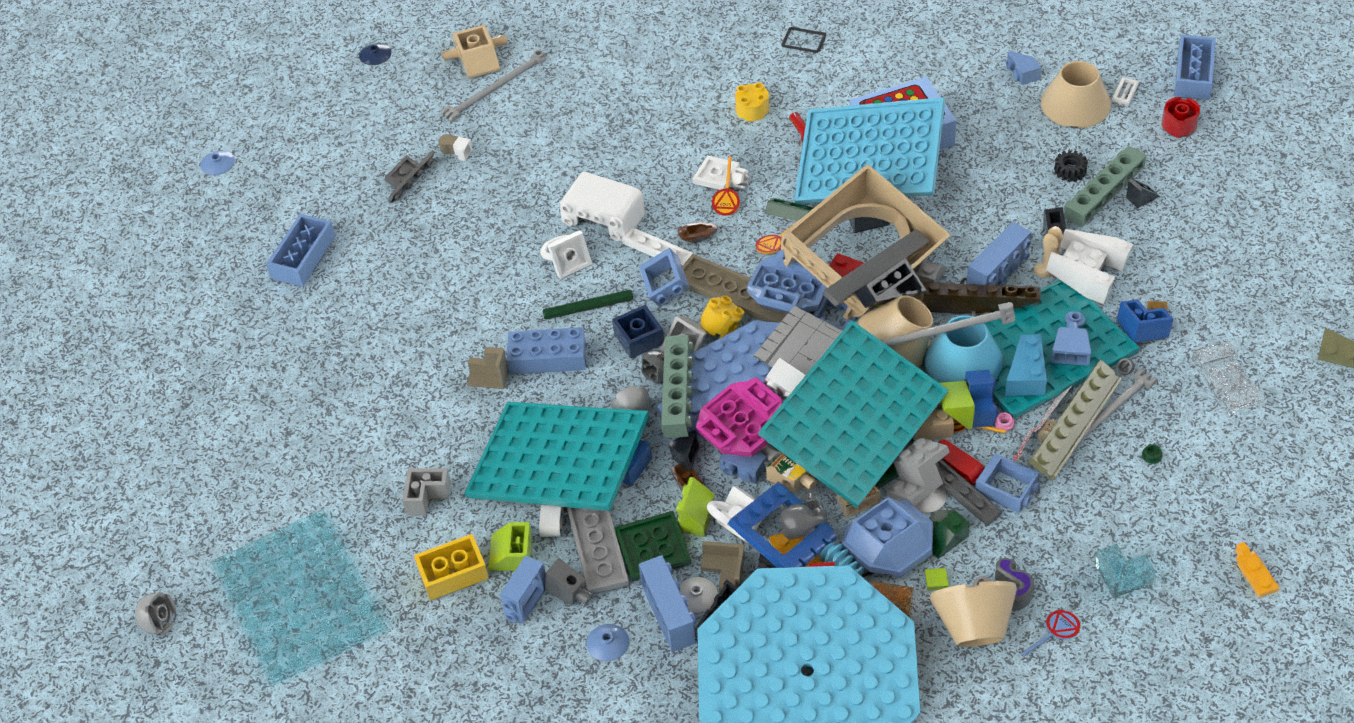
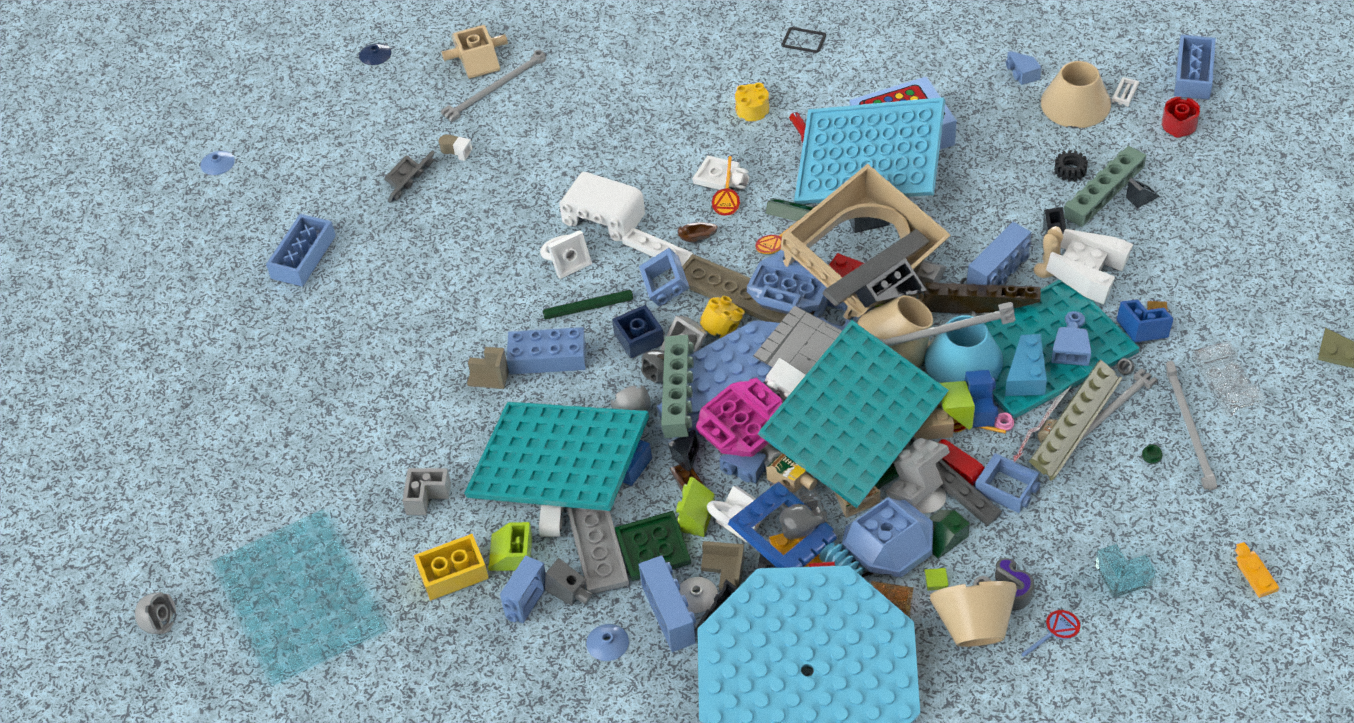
(1209, 480): none -> light grey hinge

